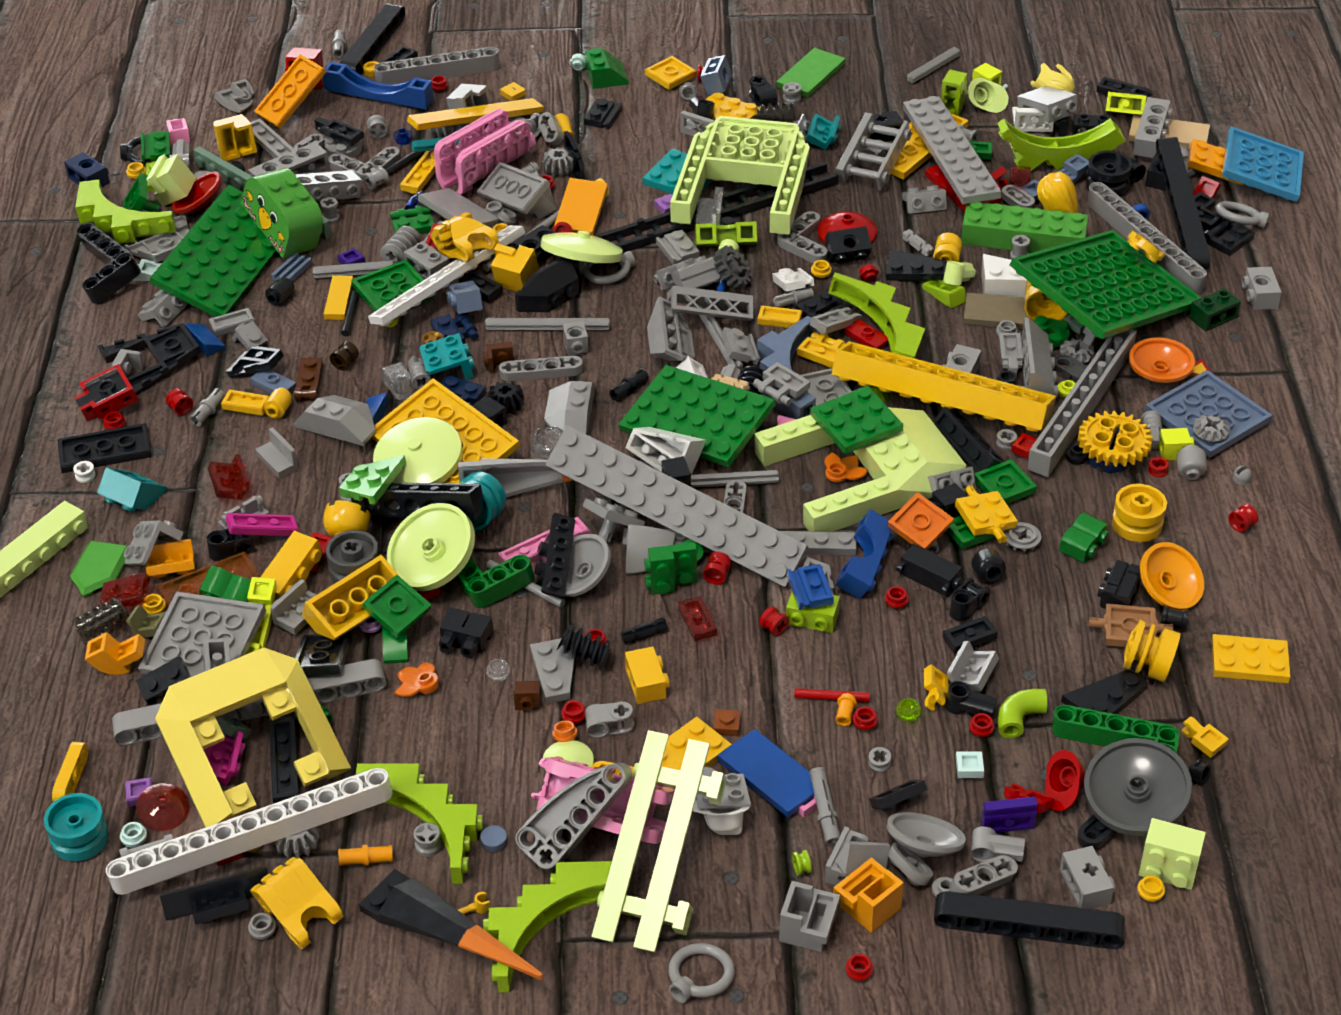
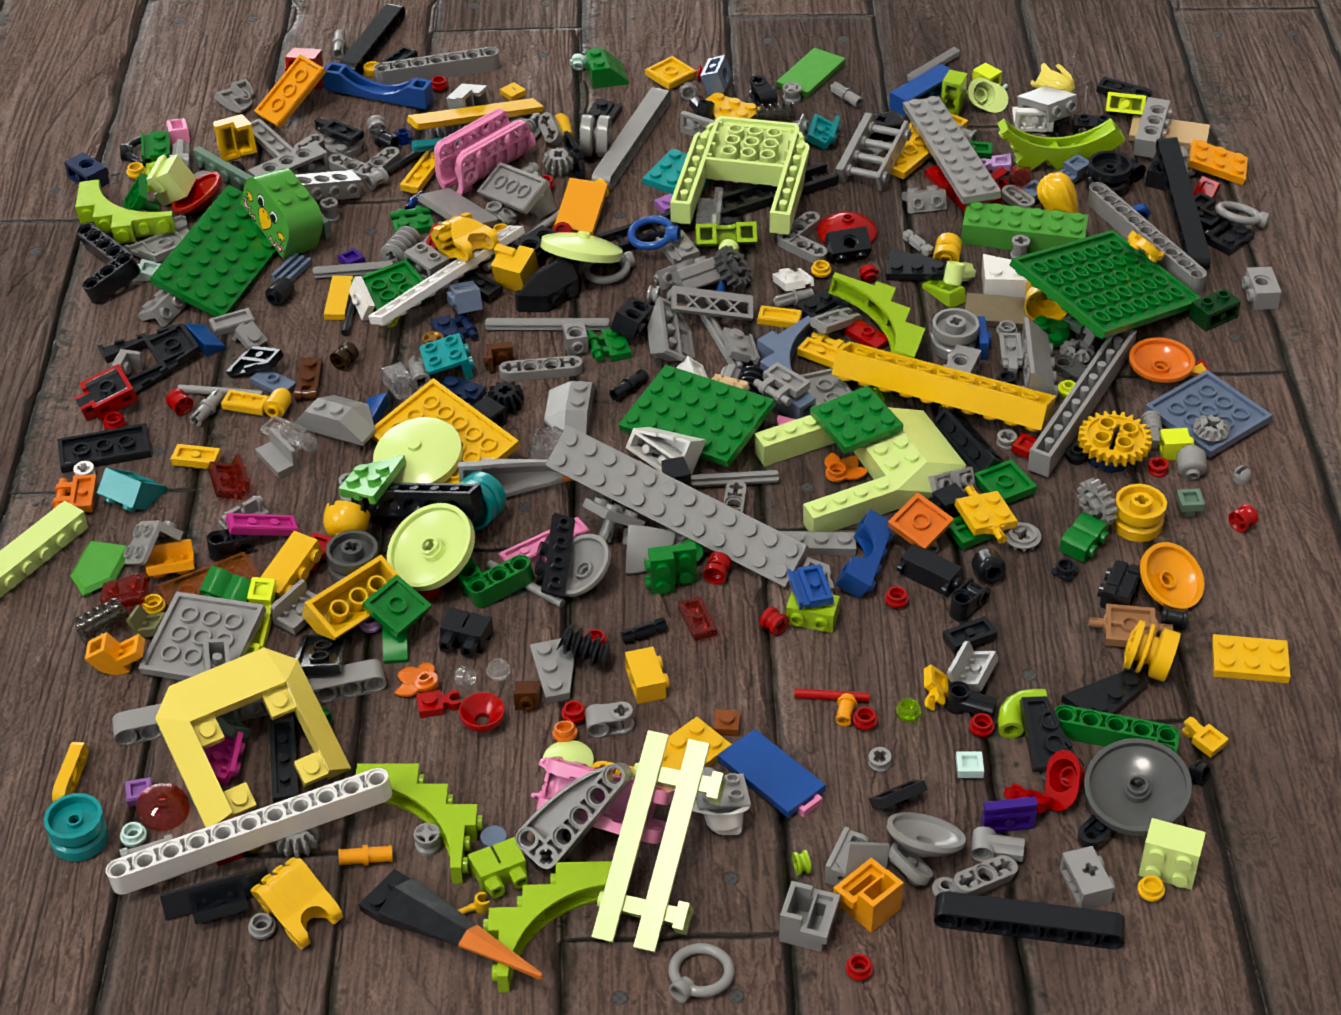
(81, 491): none -> orange plate
(158, 681): black plate -> none
(194, 456): none -> yellow plate
(206, 390): none -> light grey bar
(294, 434): none -> clear hinge
(361, 298): none -> white plate
(386, 140): none -> black bush
(434, 703): none -> red plate
(465, 676): none -> clear plate
(481, 705): none -> red piece
(499, 867): none -> lime hips
(595, 135): none -> light grey wheel
(615, 345): none -> green plate
(632, 136): none -> light grey beam
(632, 318): none -> black brick
(653, 294): none -> light grey bush
(672, 233): none -> blue piece
(827, 816): light grey pin -> none
(847, 94): none -> light grey axle
(919, 88): none -> blue brick
(952, 328): none -> light grey wheel
(984, 338): none -> blue plate
(997, 161): none -> lavender plate
(1042, 731): none -> black wing
(1065, 569): none -> black plate
(1096, 500): none -> light grey gear
(1190, 501): none -> sand green tile
(1263, 164): dark azure plate -> none

